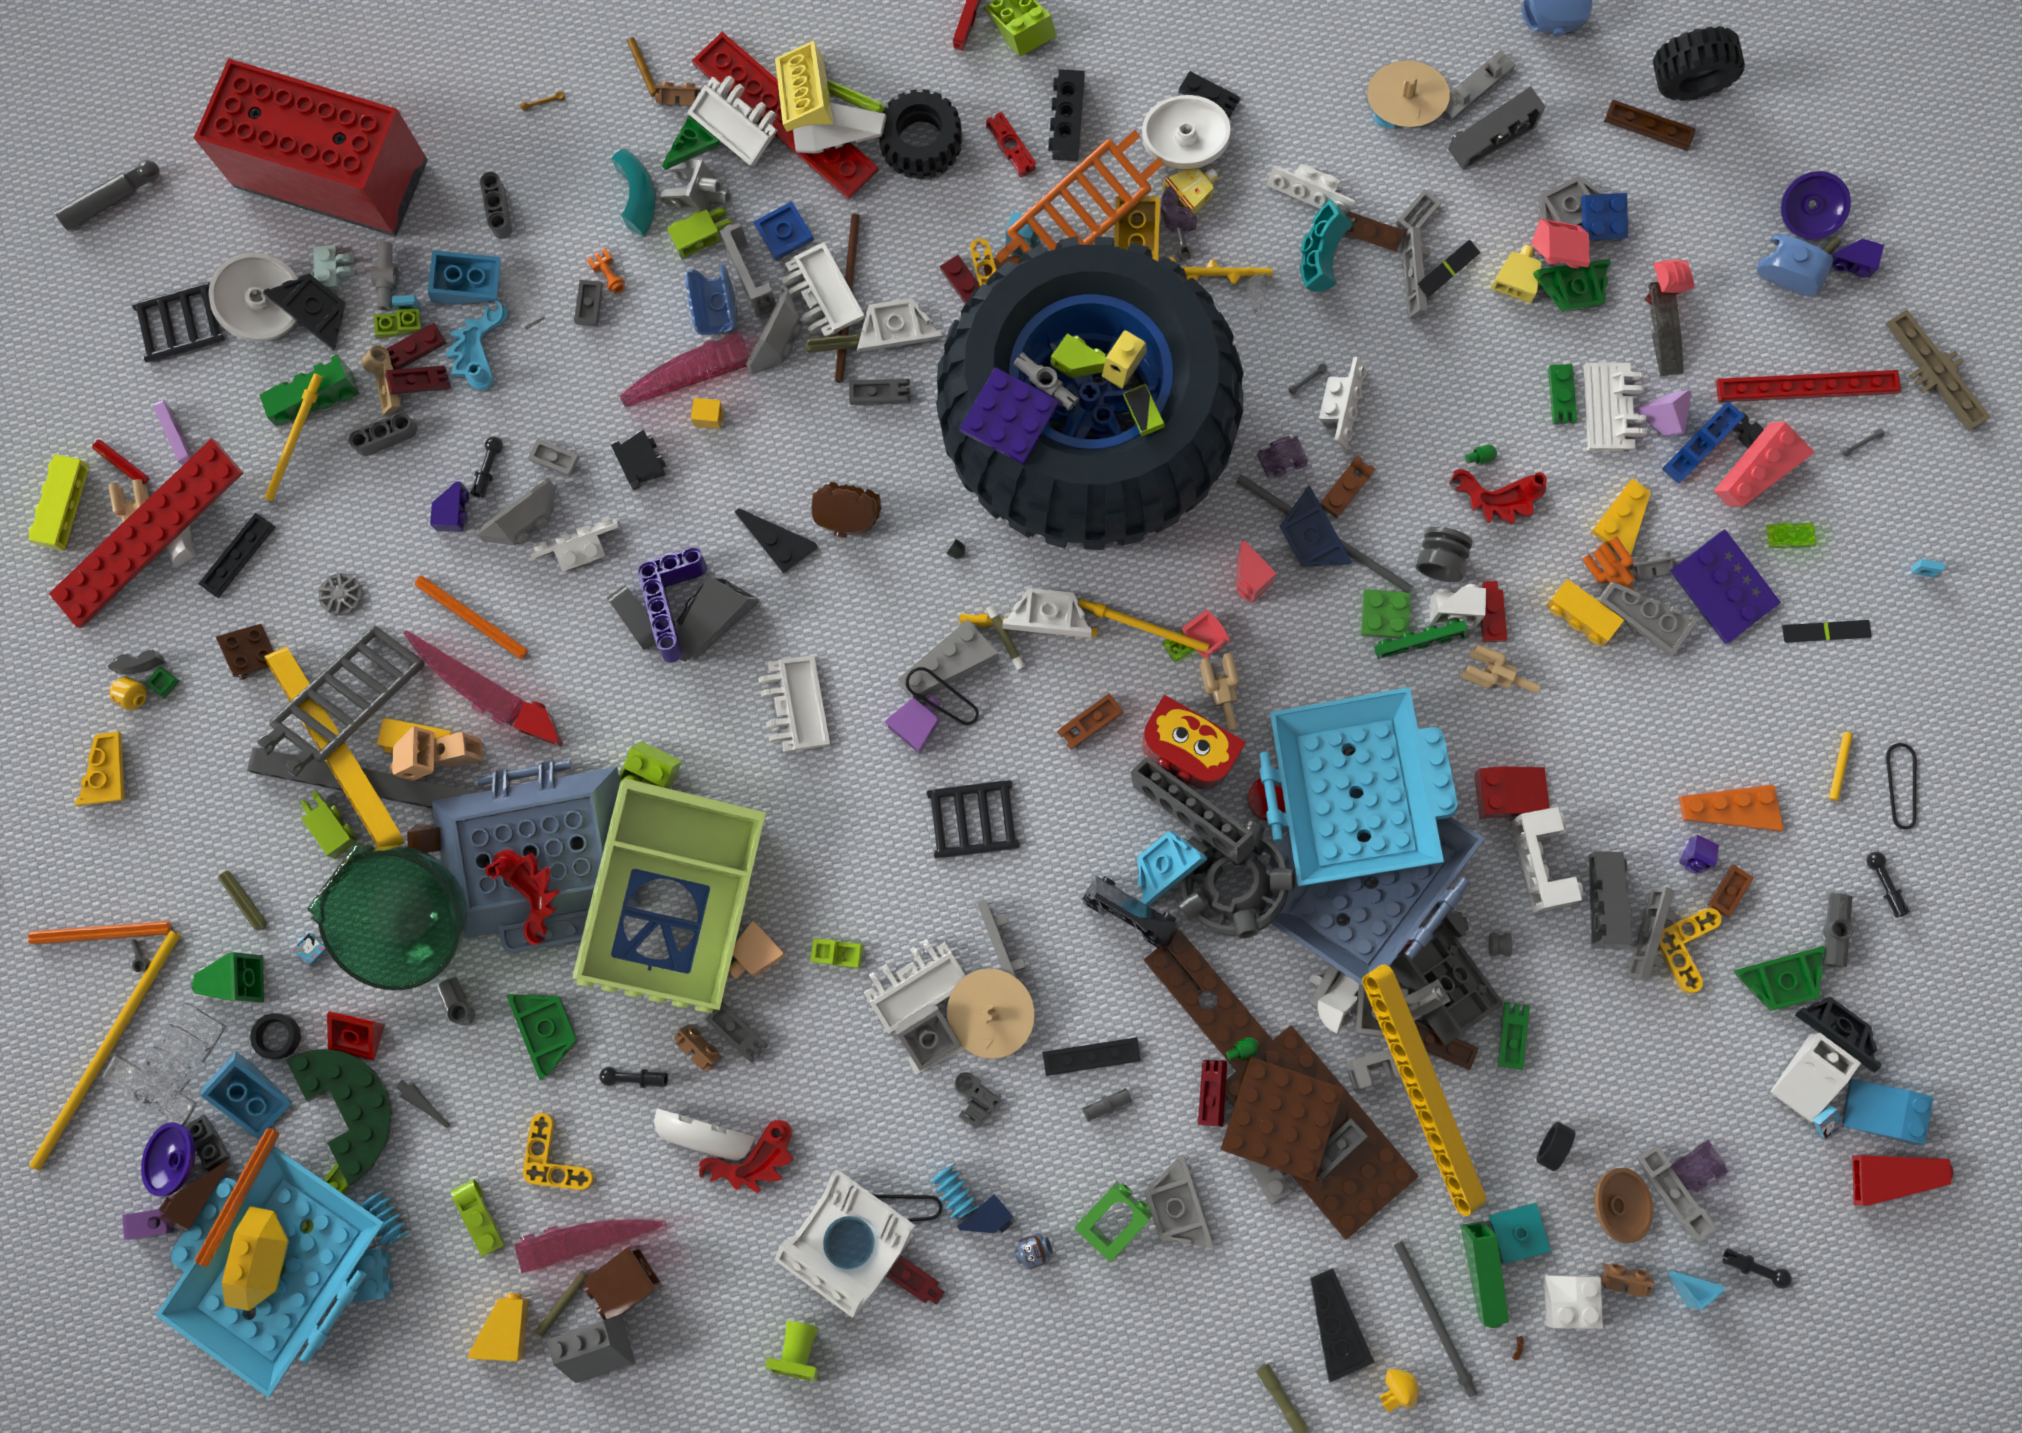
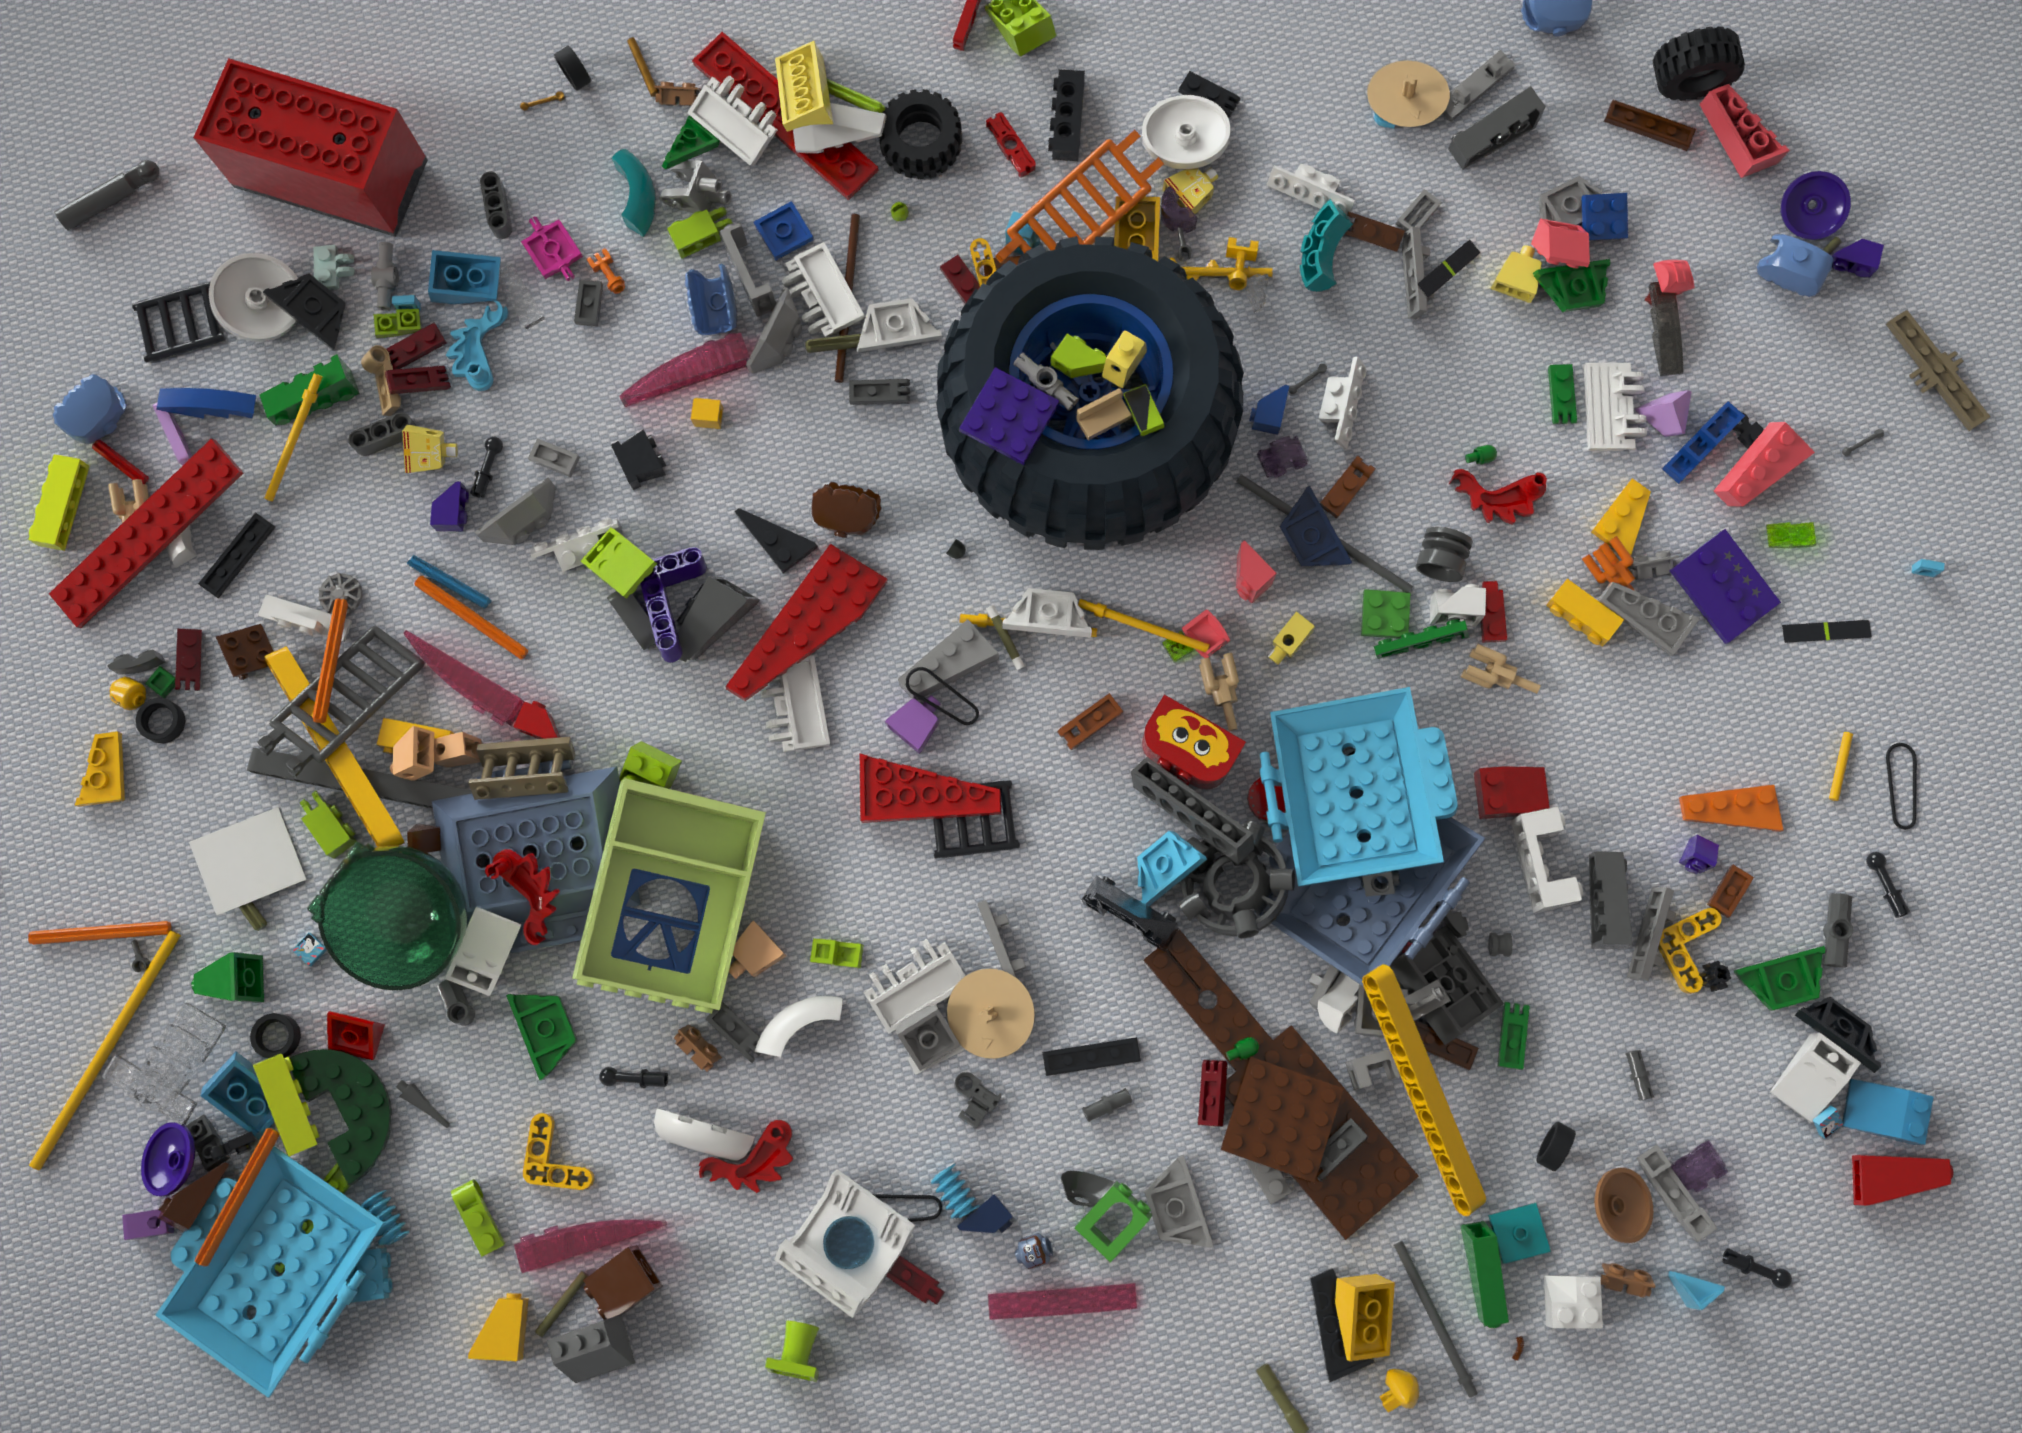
(90, 410): none -> medium blue animal
(146, 711): none -> black tyre
(188, 658): none -> dark red hinge
(202, 401): none -> blue slope
(240, 1145): none -> black plate
(247, 861): none -> white sticker
(254, 1259): yellow wedge -> none
(285, 1104): none -> neon yellow brick
(299, 616): none -> white bracket
(330, 661): none -> orange axle
(425, 449): none -> light yellow torso
(449, 582): none -> dark azure axle
(483, 951): none -> white slope
(522, 752): none -> dark tan fence
(552, 249): none -> dark pink plate
(572, 67): none -> black tyre
(618, 563): none -> lime slope
(795, 1017): none -> white brick
(823, 605): none -> red wing
(901, 214): none -> lime hinge
(911, 793): none -> red wing
(1061, 1301): none -> clear pink slope
(1084, 1186): none -> dark grey piece
(1103, 414): none -> tan panel
(1238, 279): none -> yellow bar
(1269, 411): none -> blue slope
(1296, 629): none -> light yellow torso
(1365, 1315): none -> yellow slope
(1375, 888): none -> dark grey brick
(1639, 1075): none -> dark grey pin
(1715, 976): none -> black gear
(1740, 132): none -> coral wedge
(1808, 386): red tile -> none

